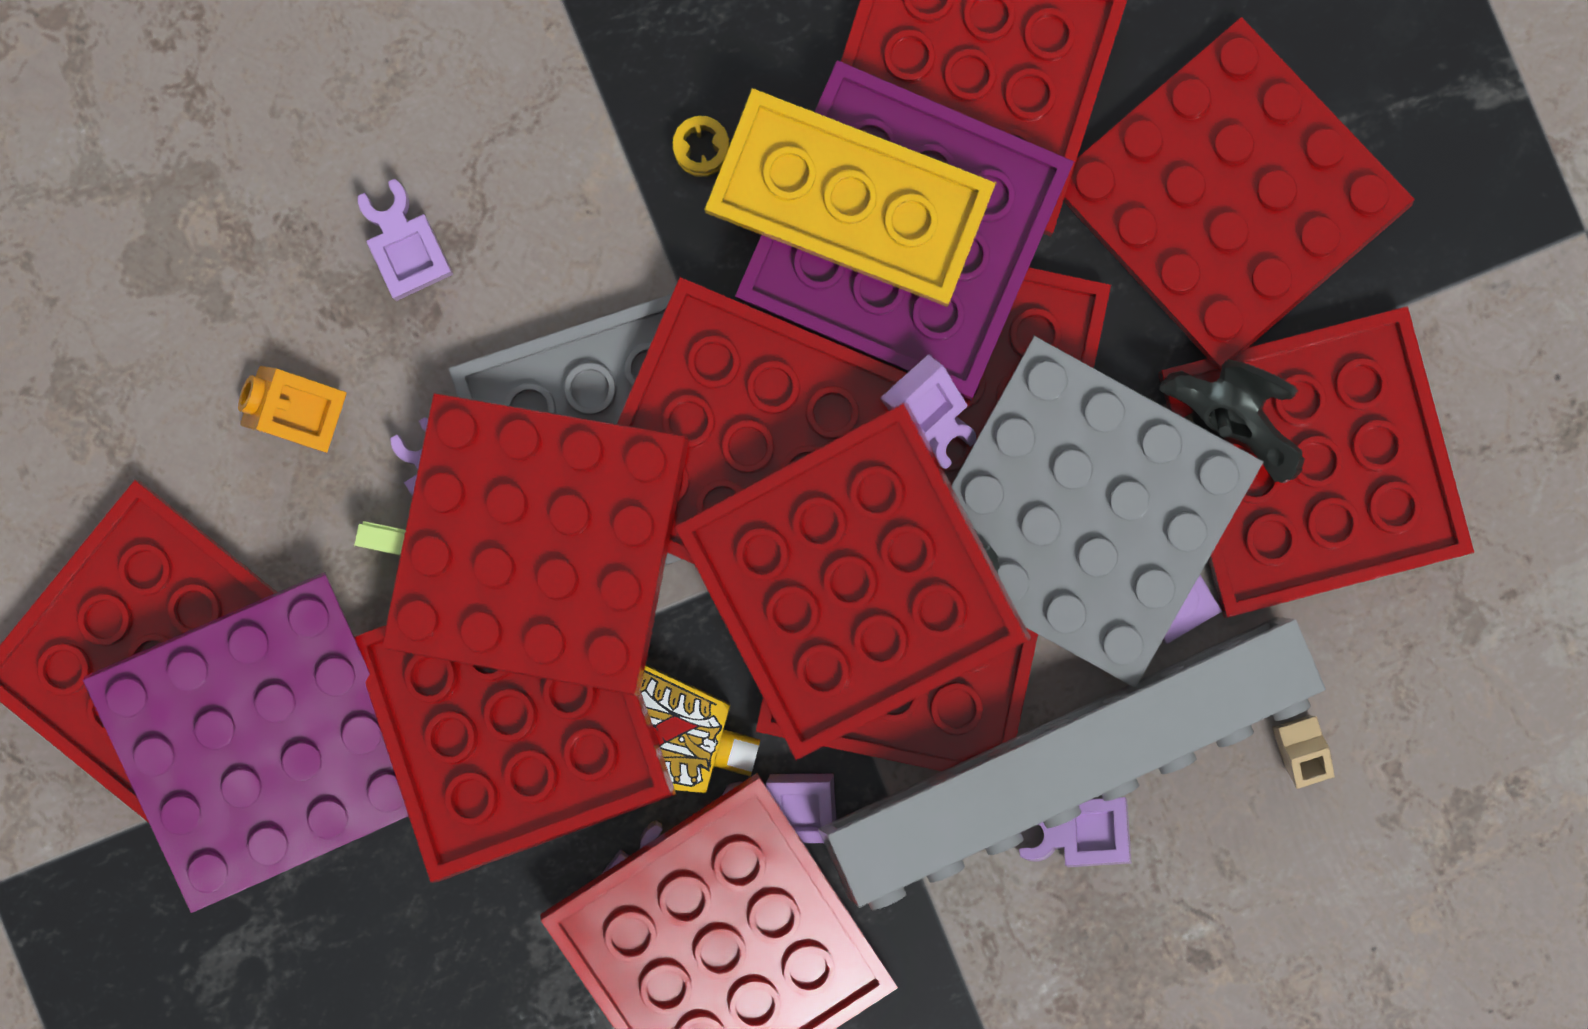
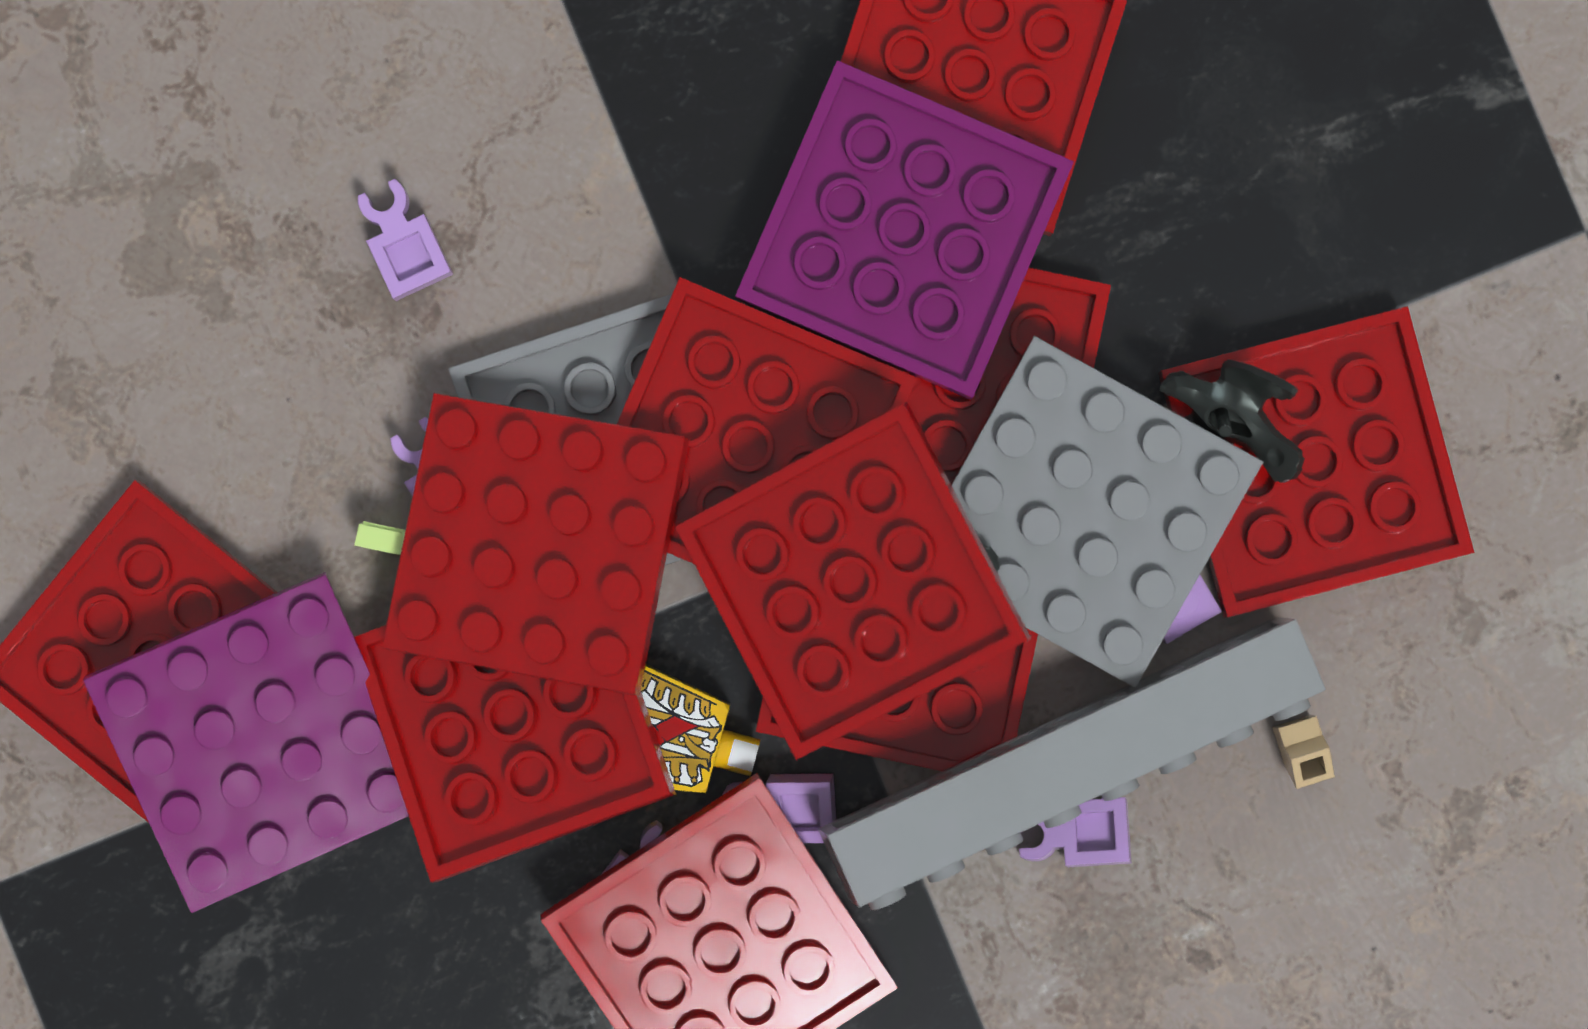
(291, 407): light orange bracket -> none
(682, 148): yellow bush -> none
(849, 197): yellow plate -> none
(934, 404): lavender plate -> none
(1232, 193): red plate -> none

